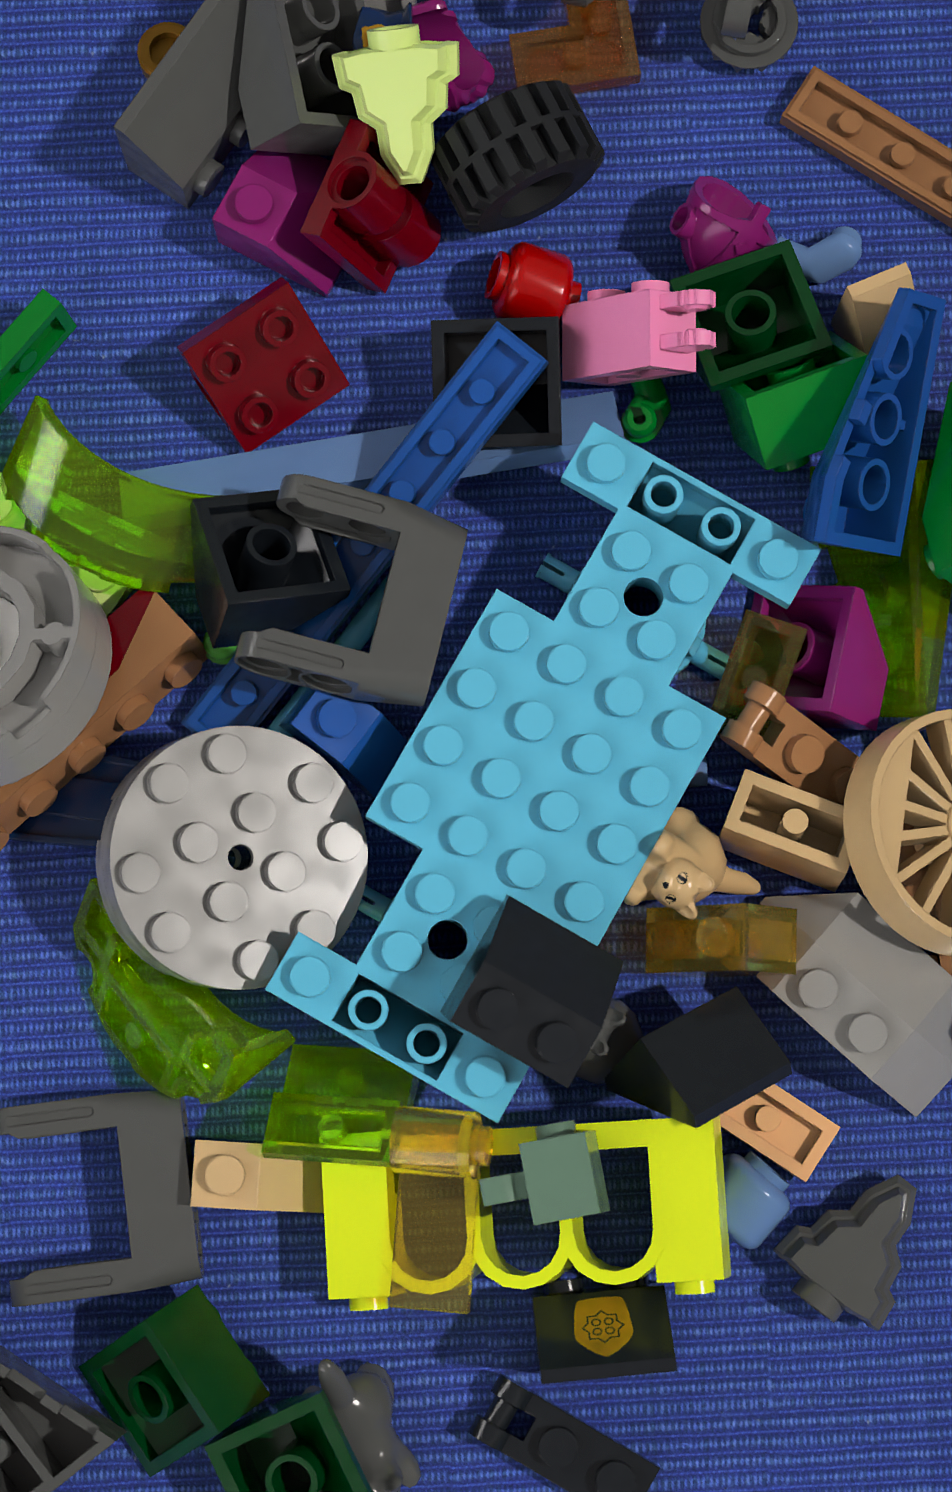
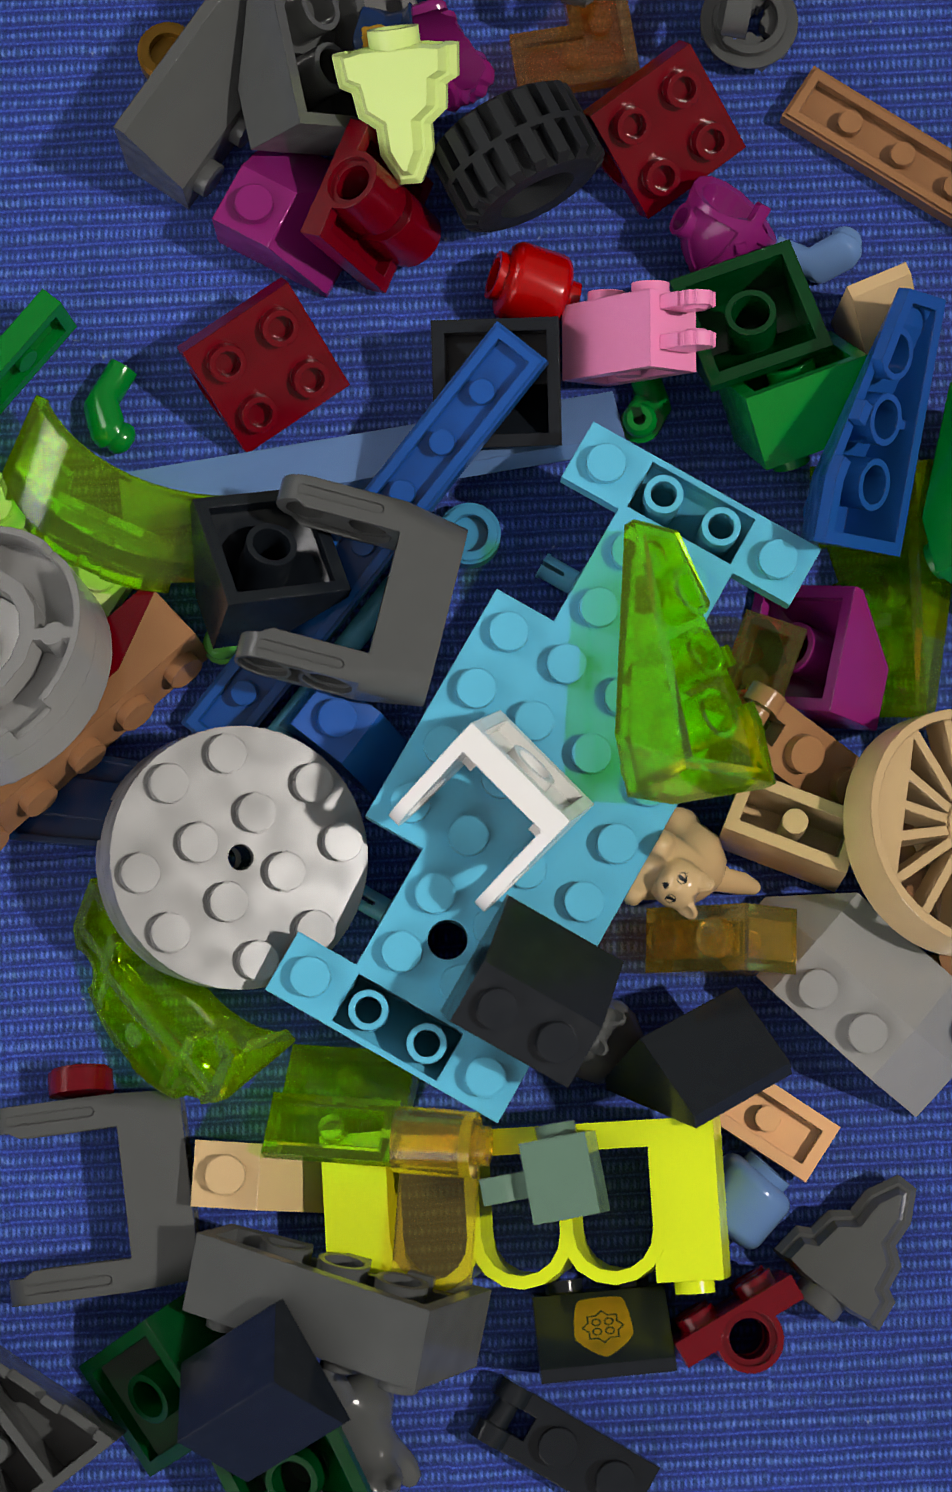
(80, 1081): none -> dark red tile
(103, 408): none -> green arm
(256, 1396): none -> black slope
(349, 1316): none -> dark grey wedge
(482, 536): none -> dark azure tile
(521, 774): none -> white hose
(663, 129): none -> dark red plate
(676, 706): none -> clear neon green wedge
(756, 1295): none -> dark red plate

